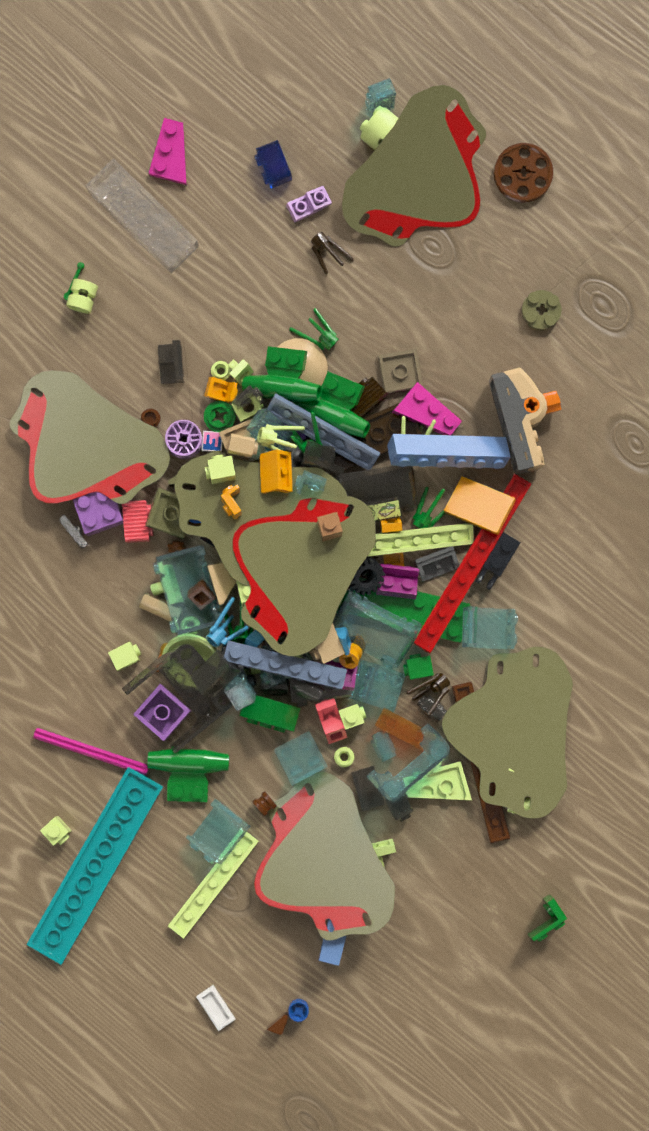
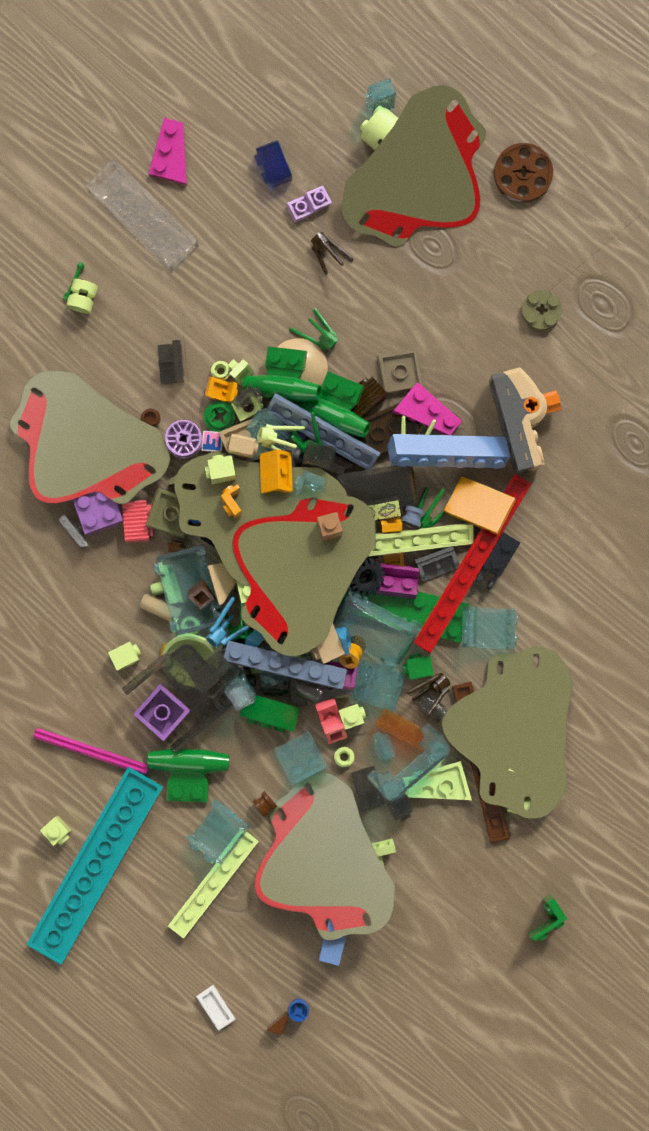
(413, 516): none -> sand blue wheel

